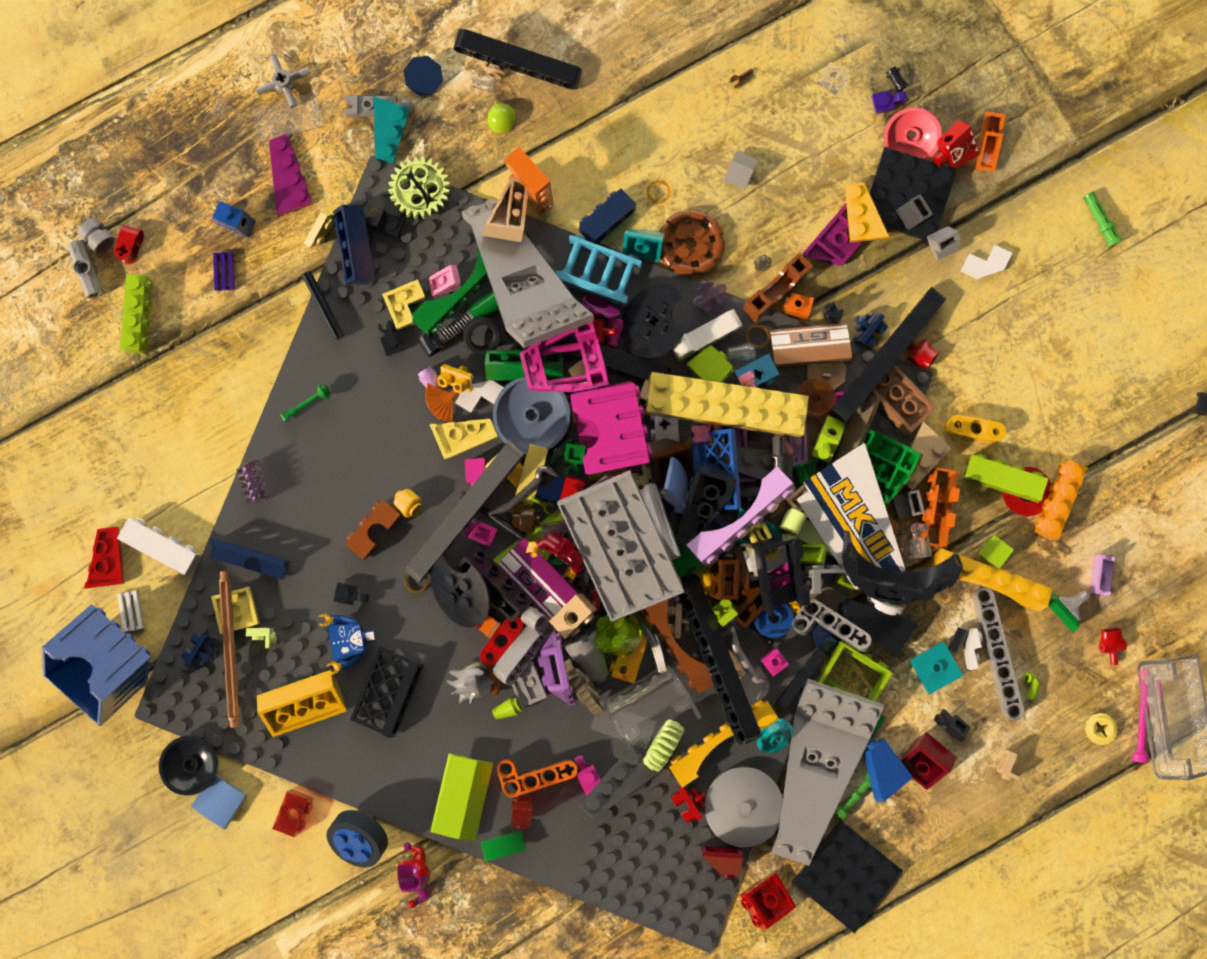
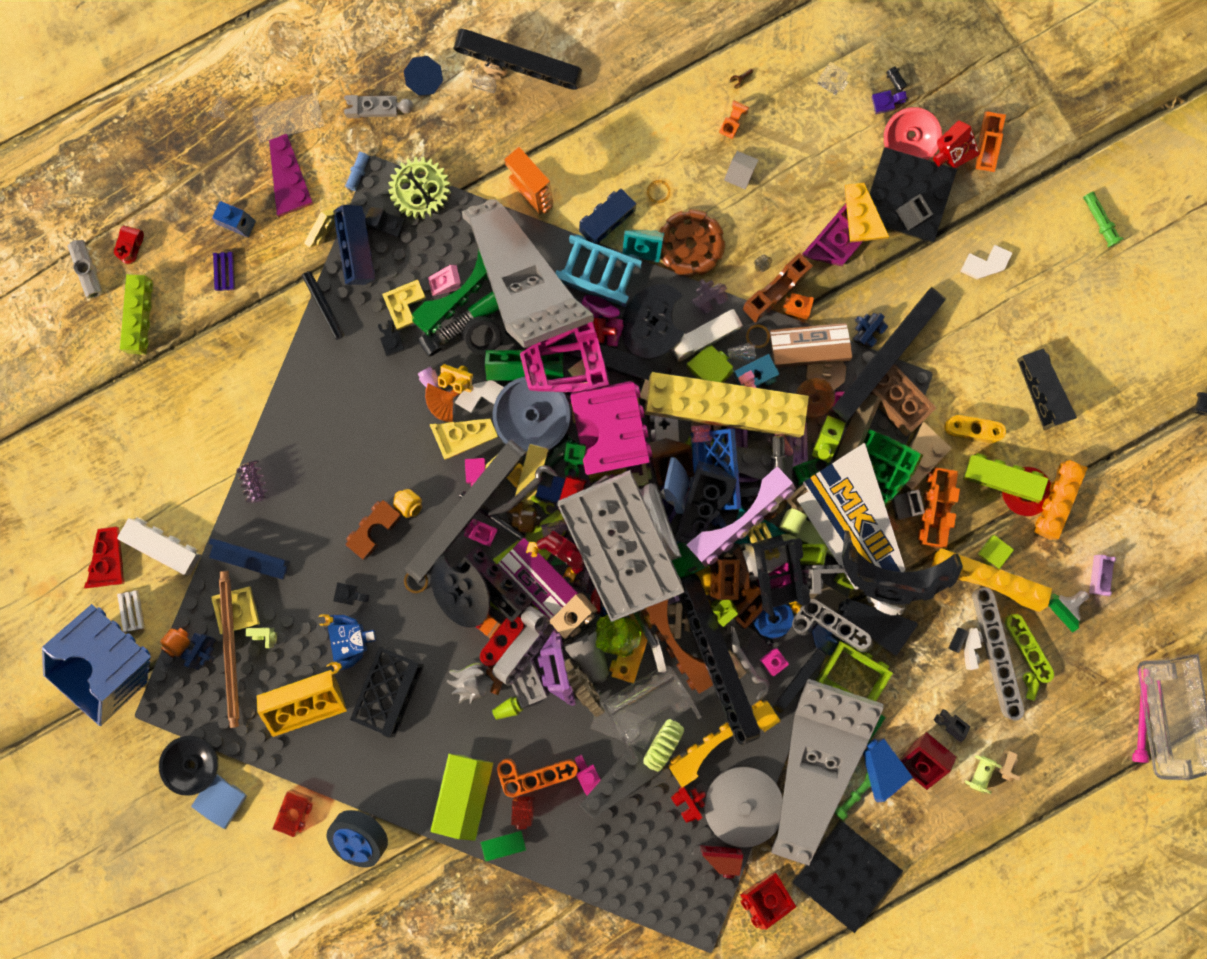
(98, 238): light grey wheel -> none
(175, 642): none -> orange head
(278, 76): light grey bar -> none
(322, 391): green piece -> none
(357, 171): none -> medium blue pin
(388, 128): teal wing -> none
(414, 875): magenta piece -> none
(501, 118): lime hair -> none
(509, 213): tan wedge -> none
(731, 125): none -> orange leg
(775, 736): teal plate -> none
(832, 313): black plate -> none
(916, 547): clear plate -> none
(922, 354): red piece -> none
(936, 667): teal plate -> none
(944, 242): light grey piece -> none
(982, 776): none -> yellowish green hose
(1032, 645): none -> lime beam
(1045, 389): none -> black wedge
(1110, 729): light yellow gear -> none
(1112, 643): red piece -> none

